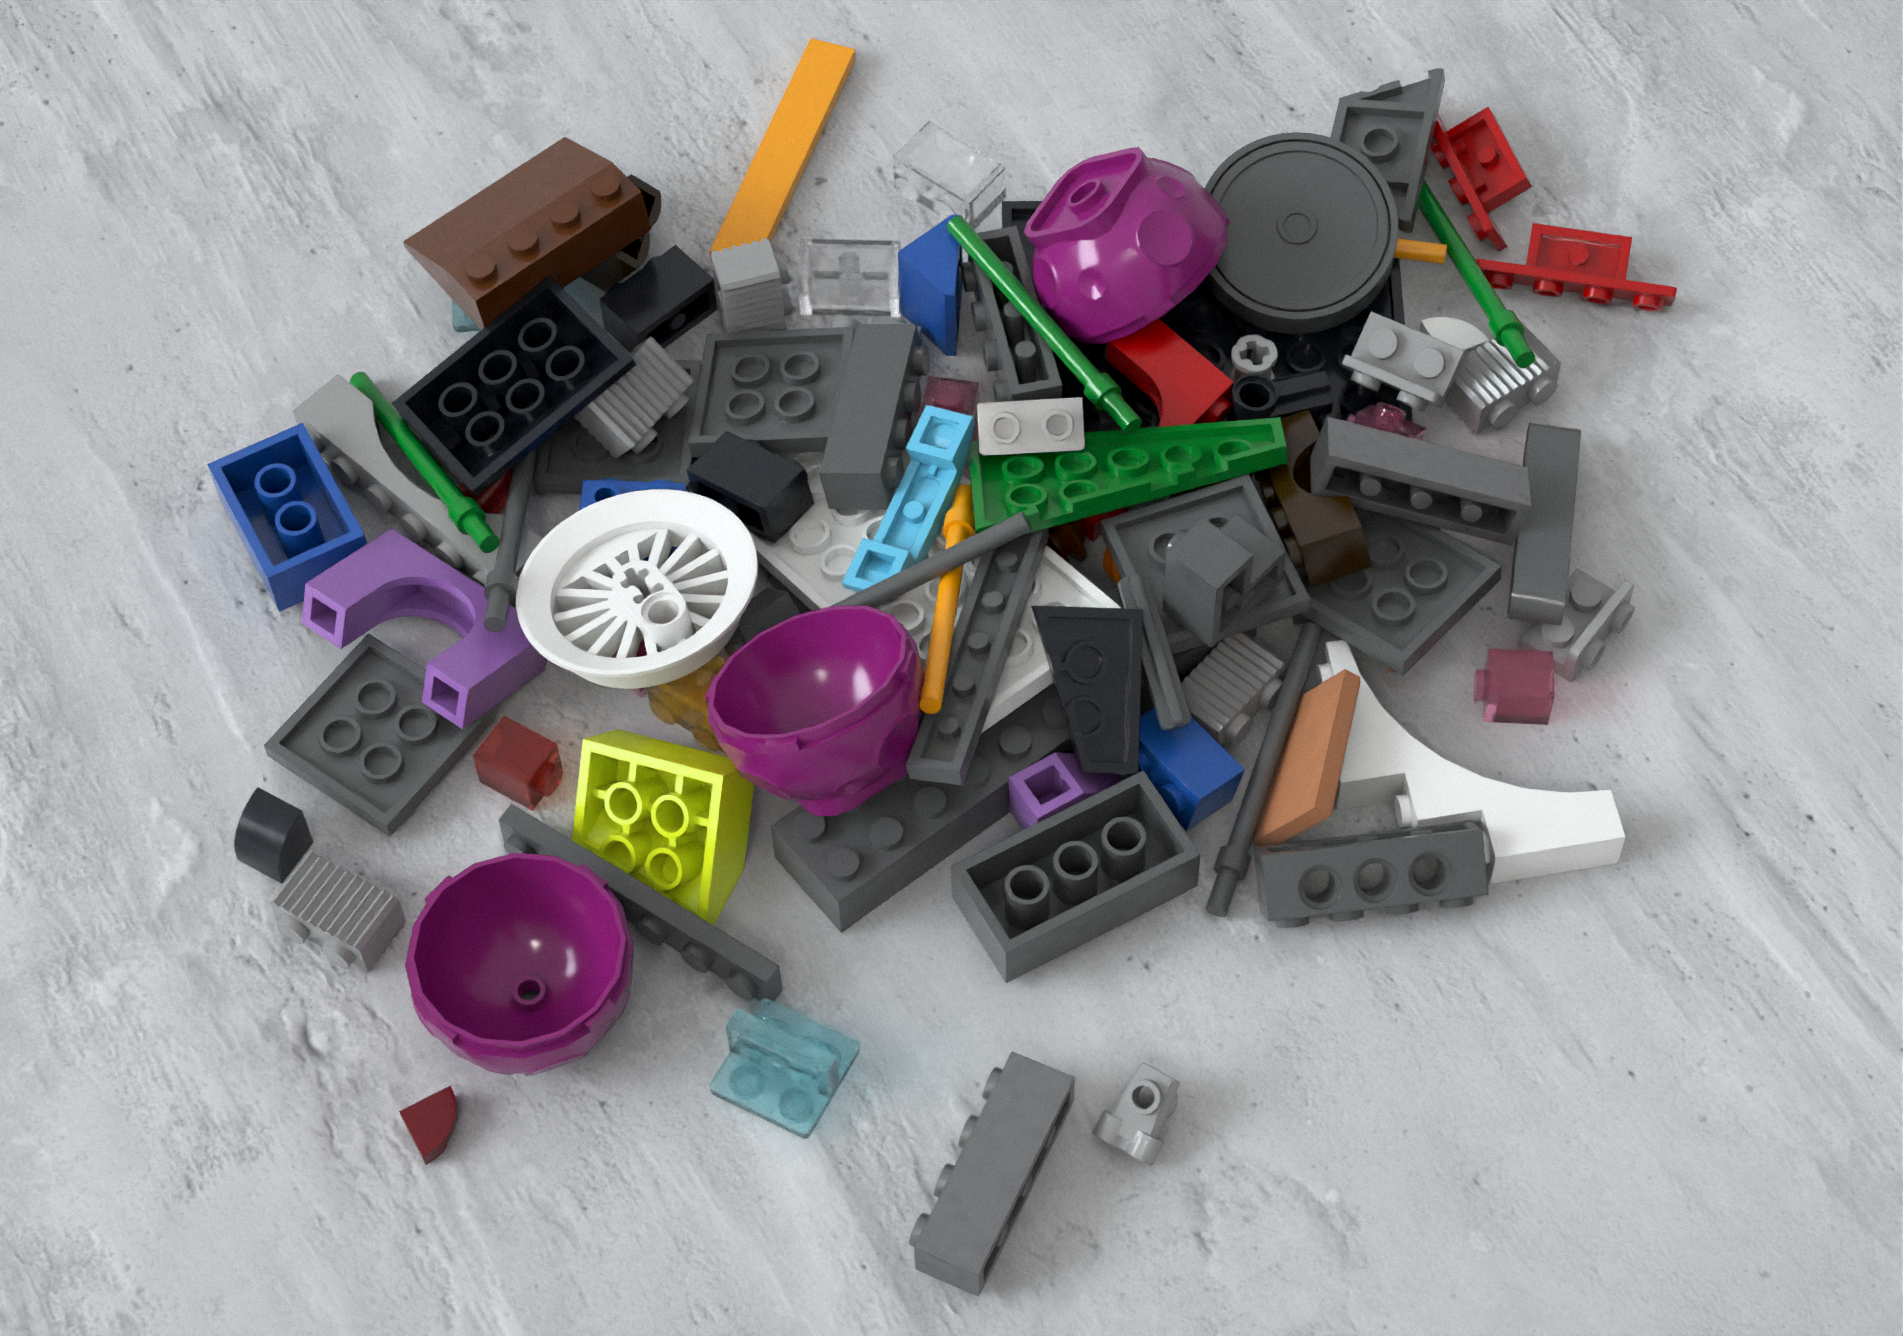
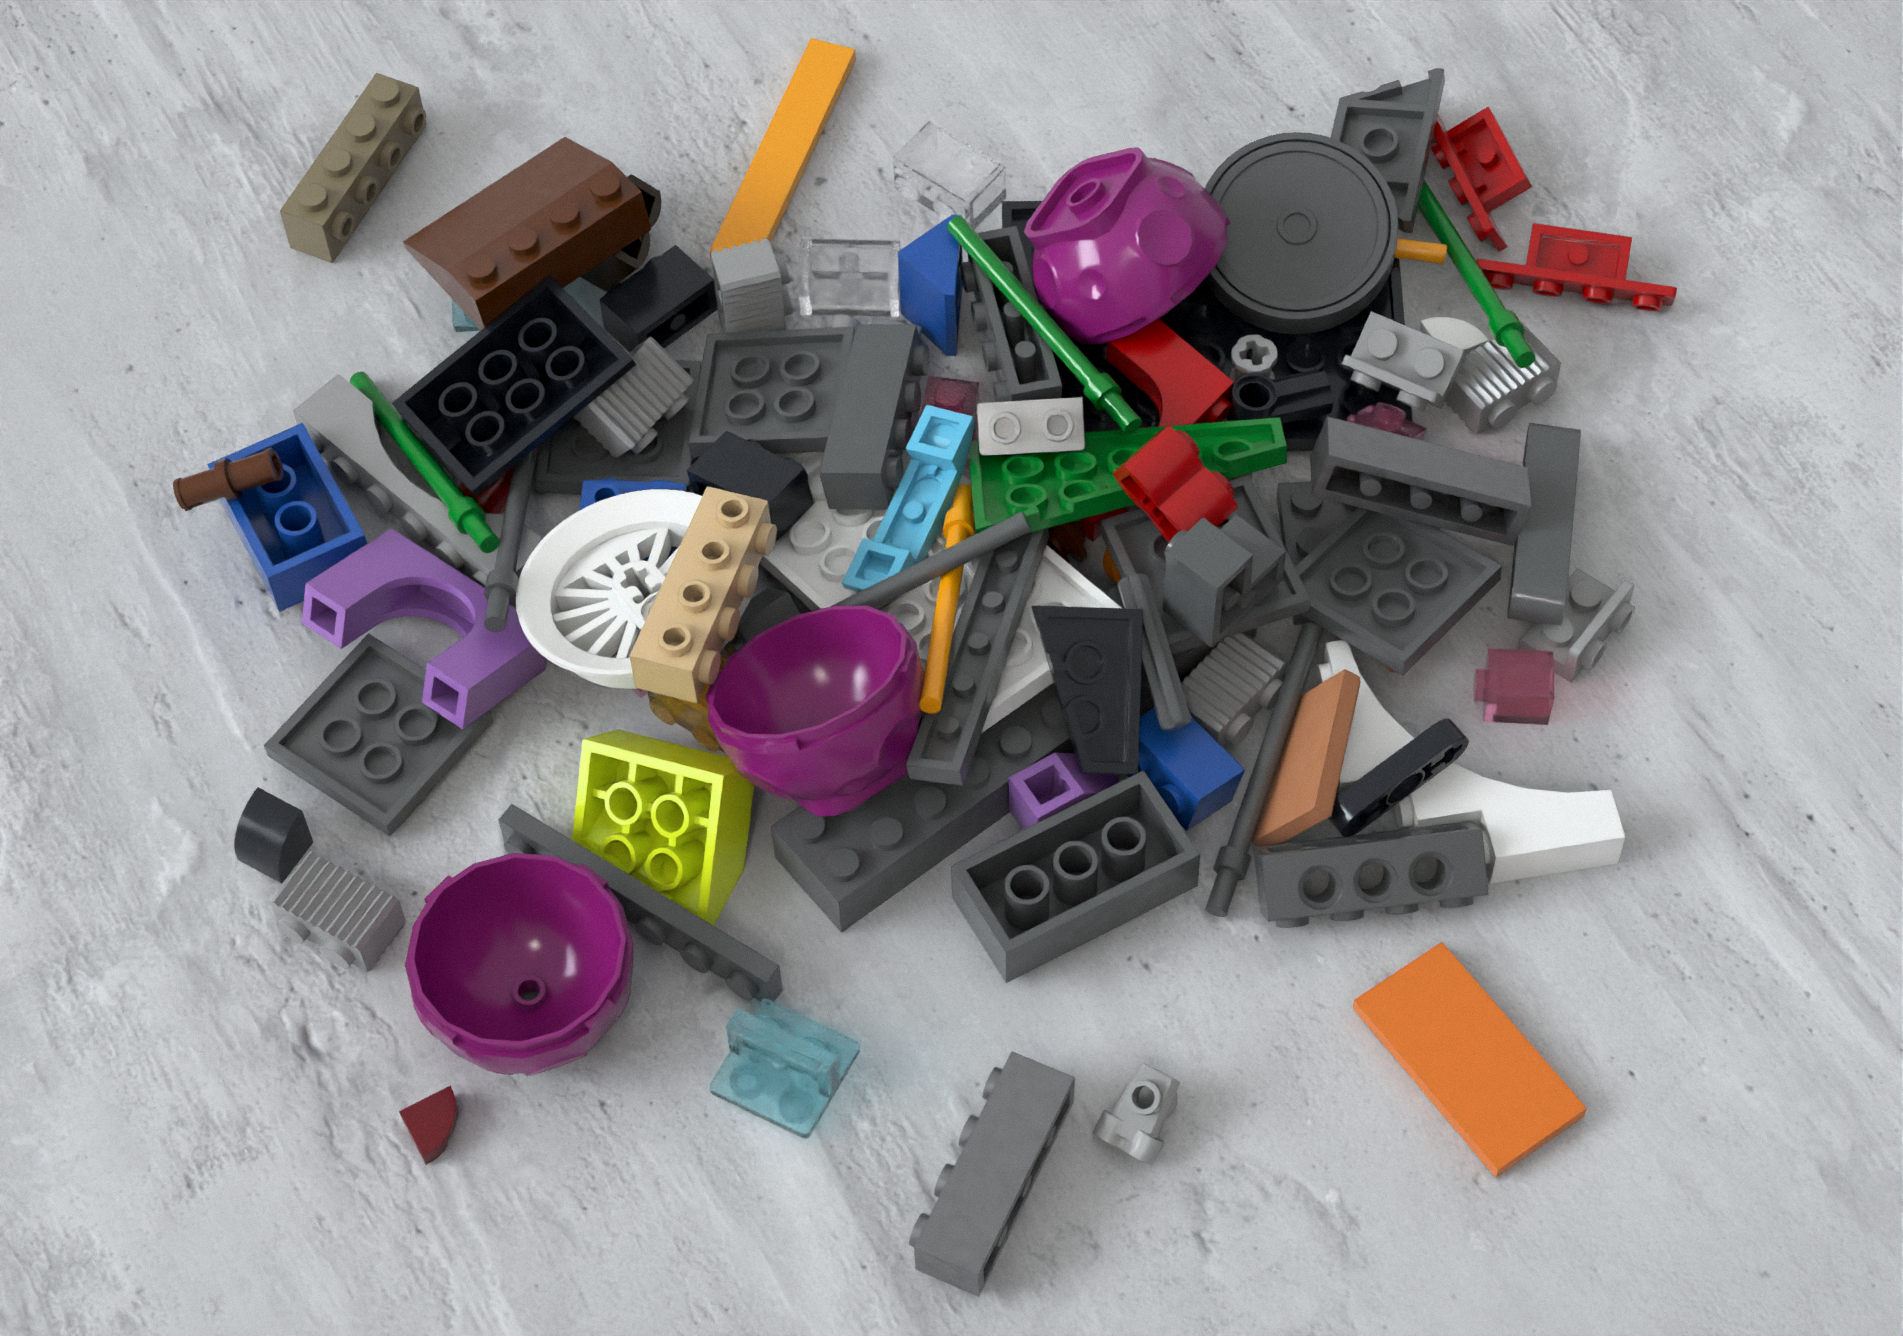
(228, 479): none -> reddish brown pin
(353, 167): none -> dark tan brick
(519, 763): clear red brick -> none
(703, 595): none -> tan brick
(1174, 485): none -> red brick
(1321, 529): dark brown arch -> none
(1397, 777): none -> black beam
(1469, 1059): none -> orange tile

